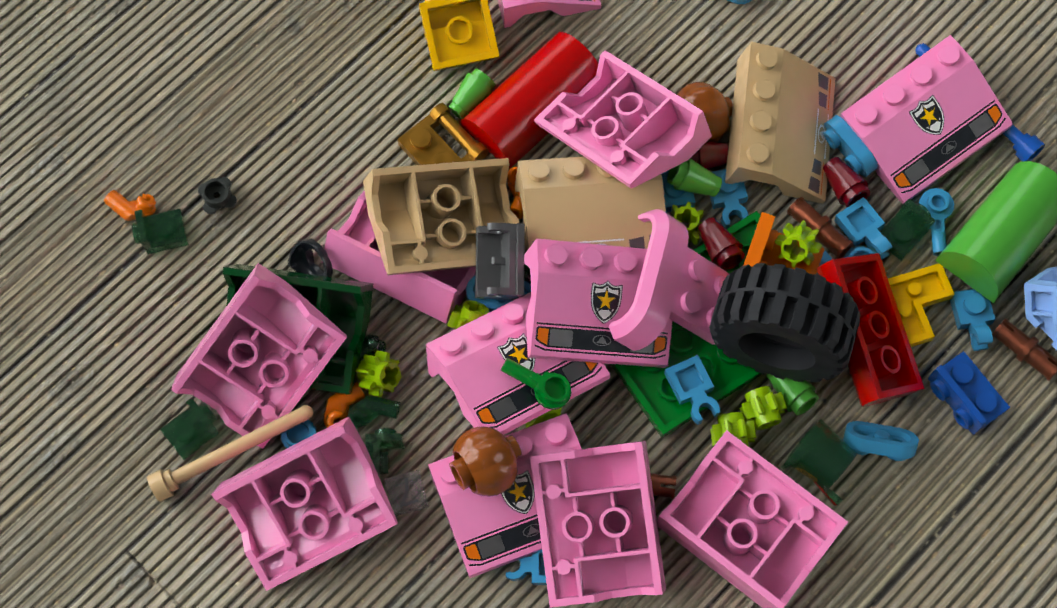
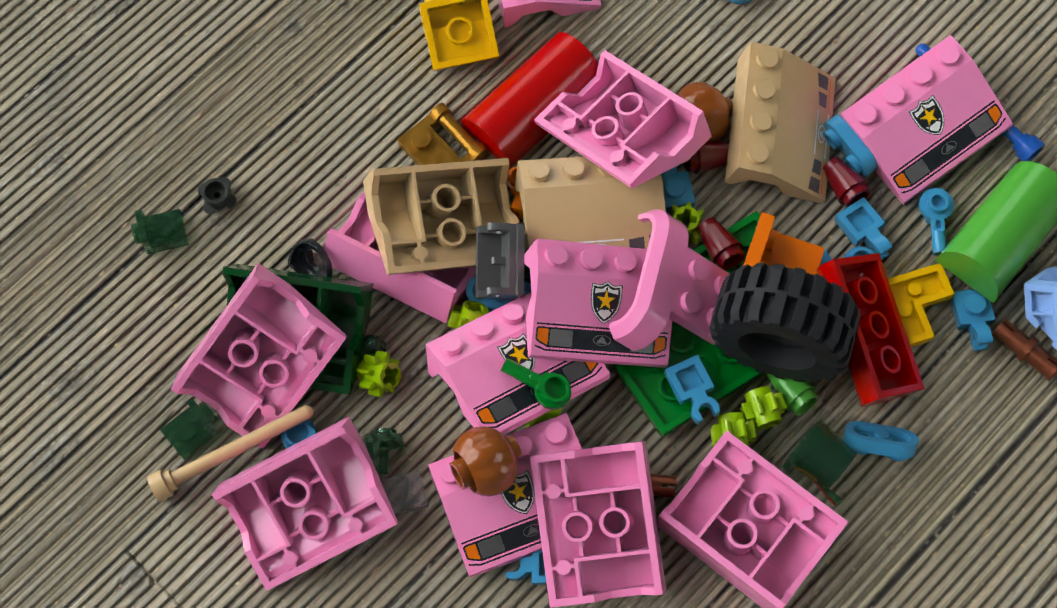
(126, 209): orange arm -> none
(338, 405): orange arm -> none
(372, 407): clear green arm -> none
(471, 93): bright green cone -> none
(694, 179): bright green cone -> none
(730, 198): dark azure plate -> none
(807, 243): lime gear -> none
(827, 234): copper pin -> none
(907, 228): clear green bracket -> none
(967, 393): blue bracket -> none

